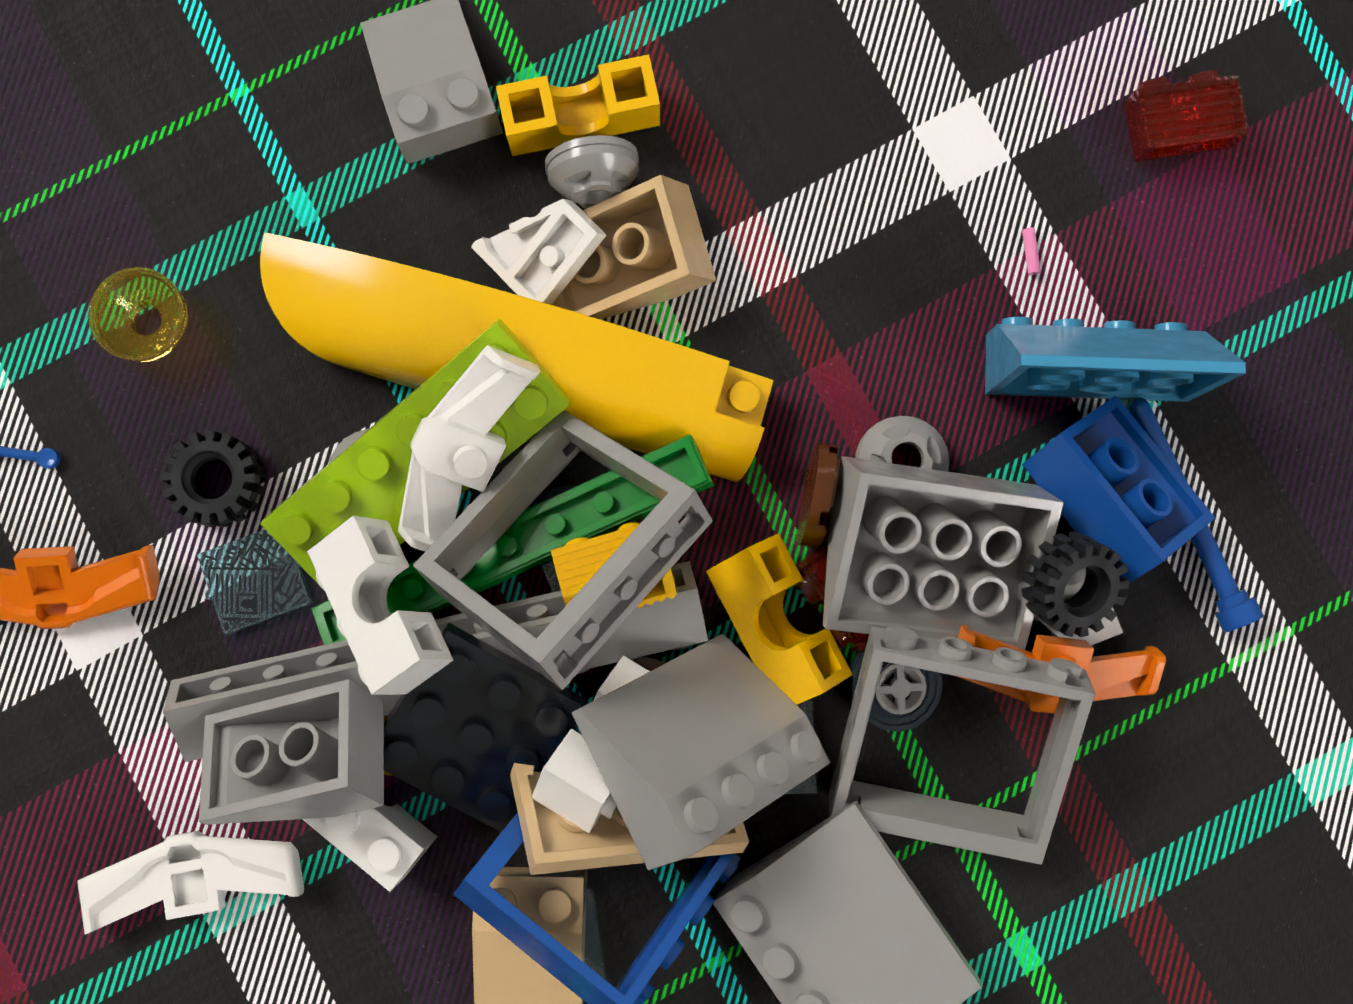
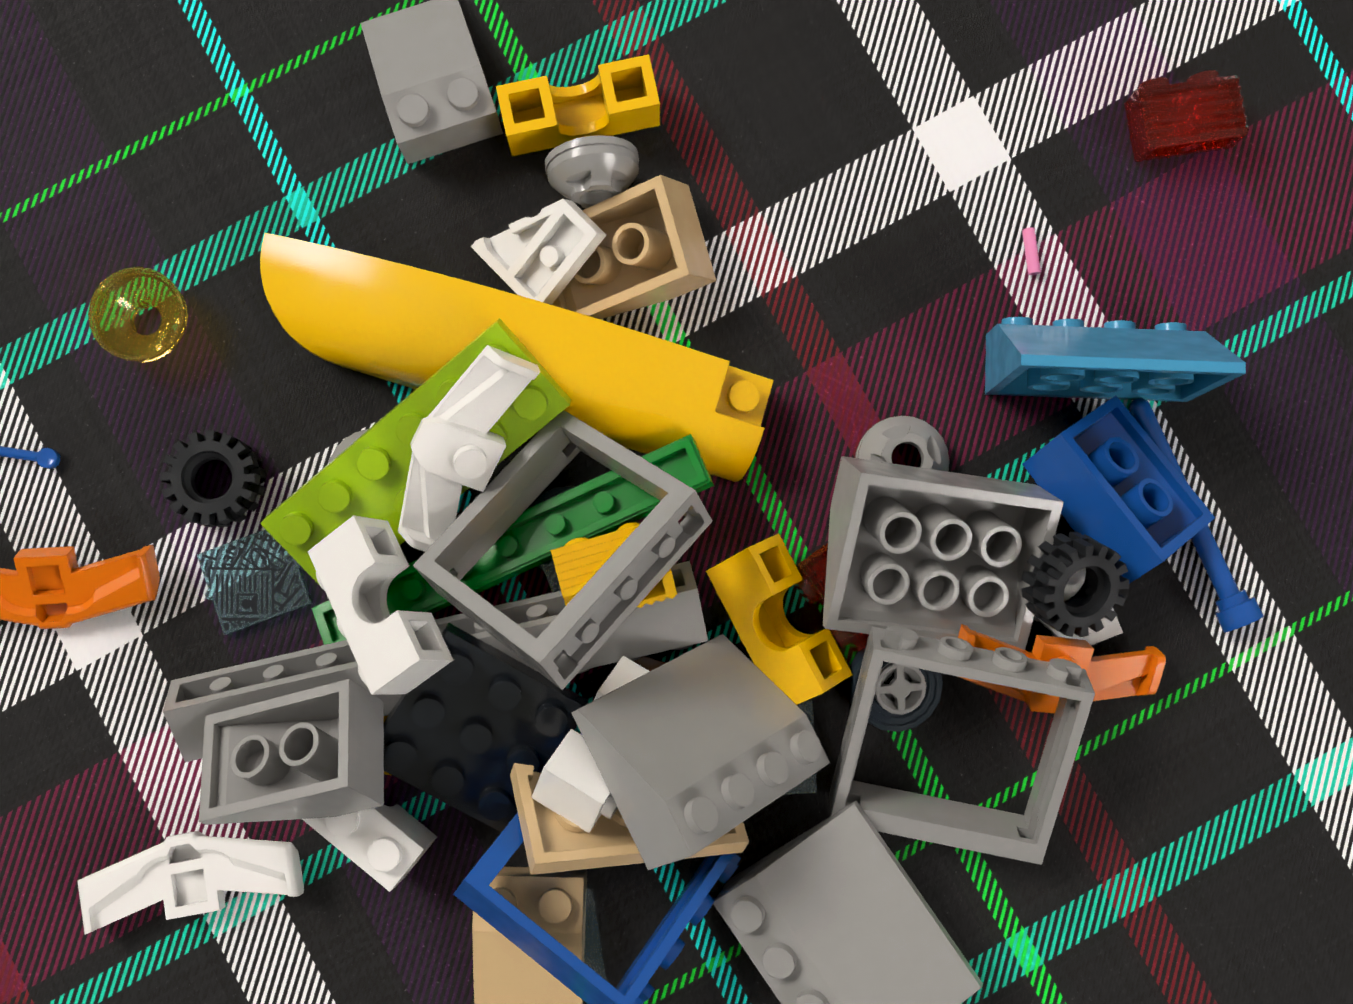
(818, 494): reddish brown tile -> none

